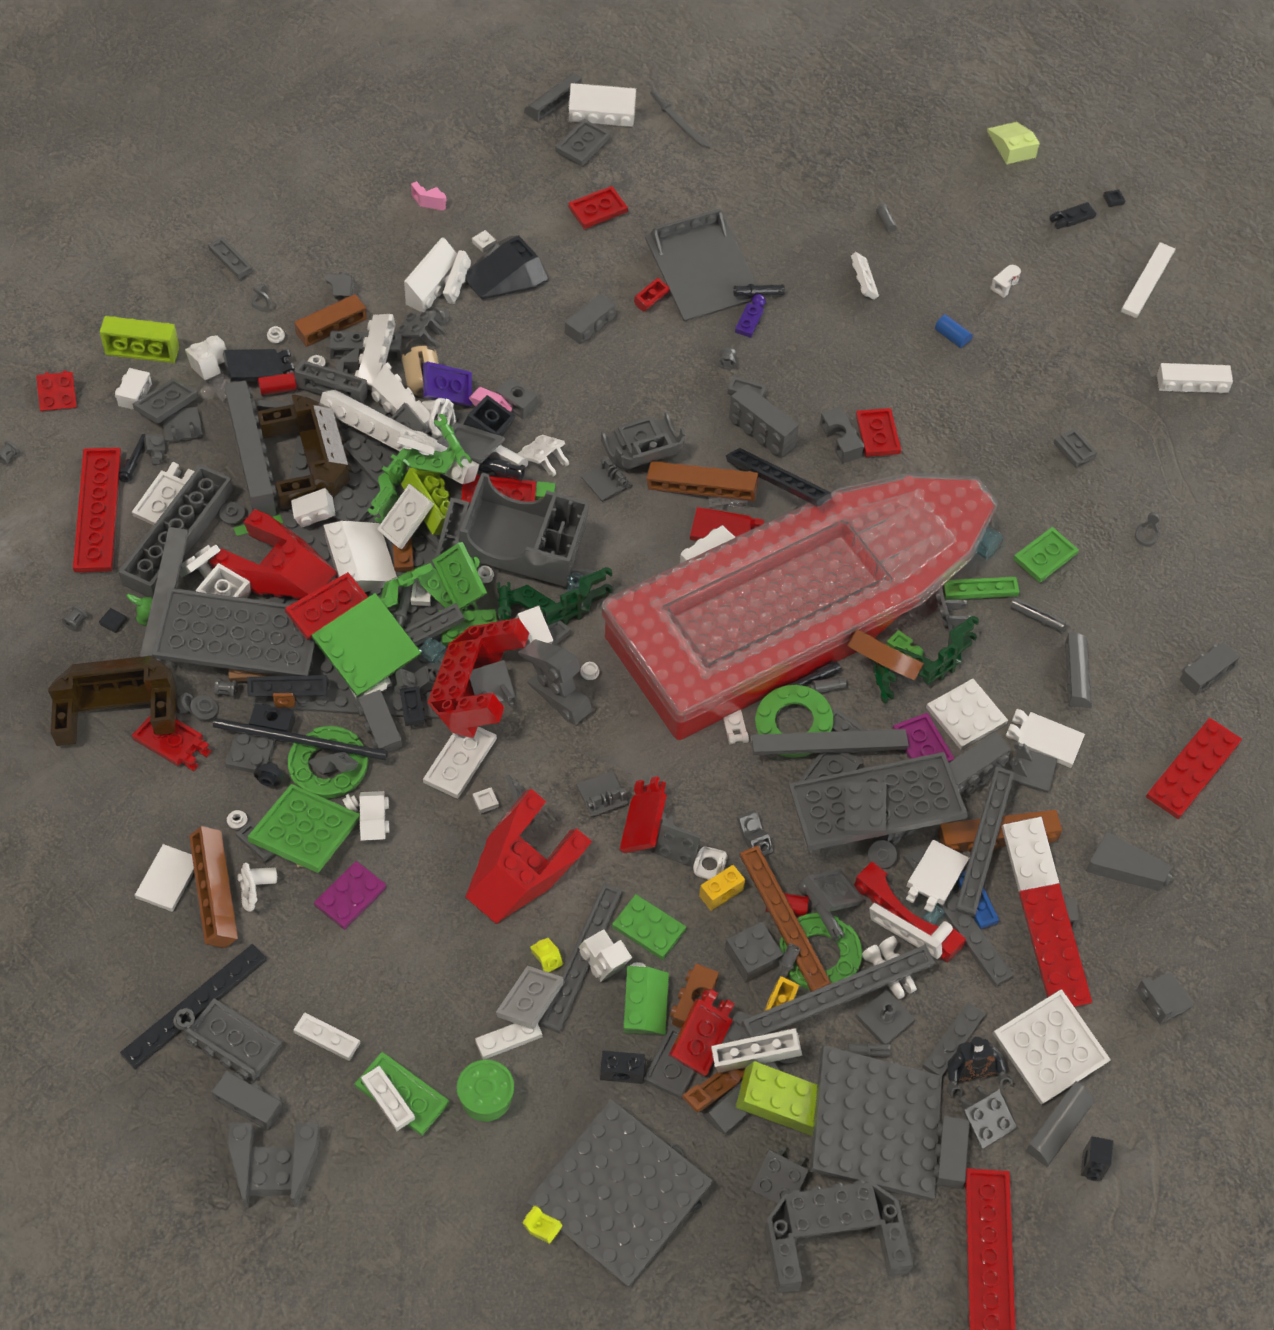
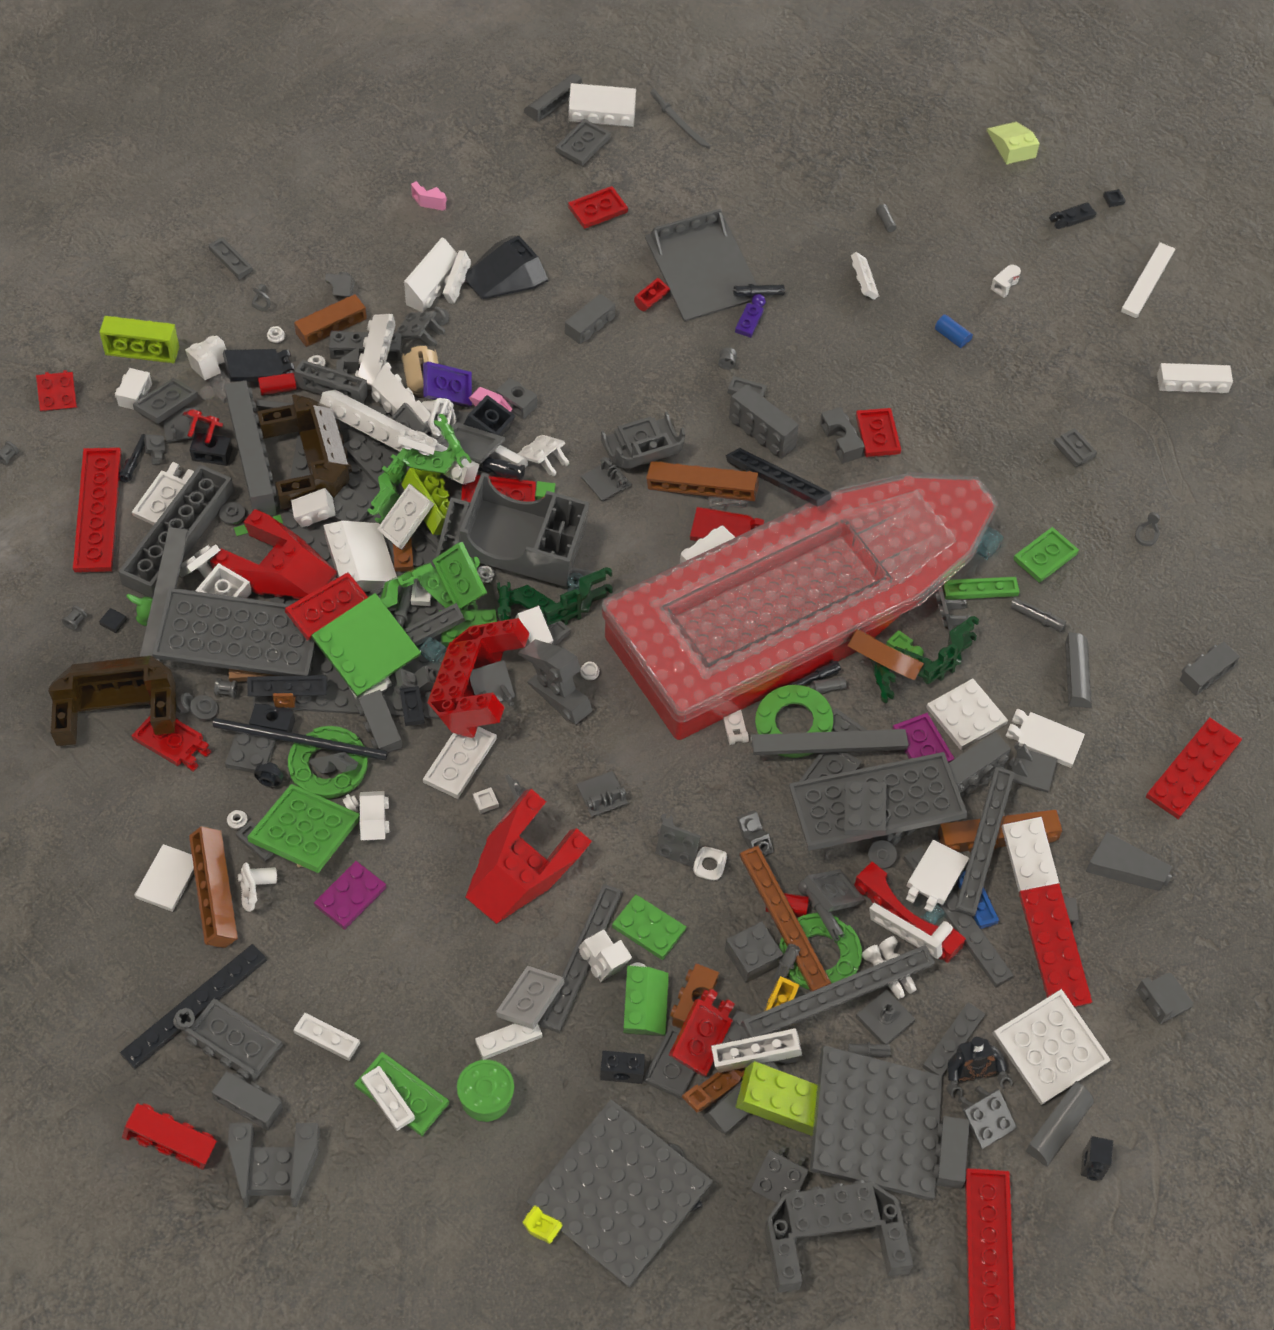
(169, 1136): none -> red wedge
(209, 420): none -> red plate
(215, 452): none -> black brick
(483, 241): white plate -> none
(547, 954): neon yellow bracket -> none
(644, 816): red tile -> none
(722, 887): yellow brick -> none

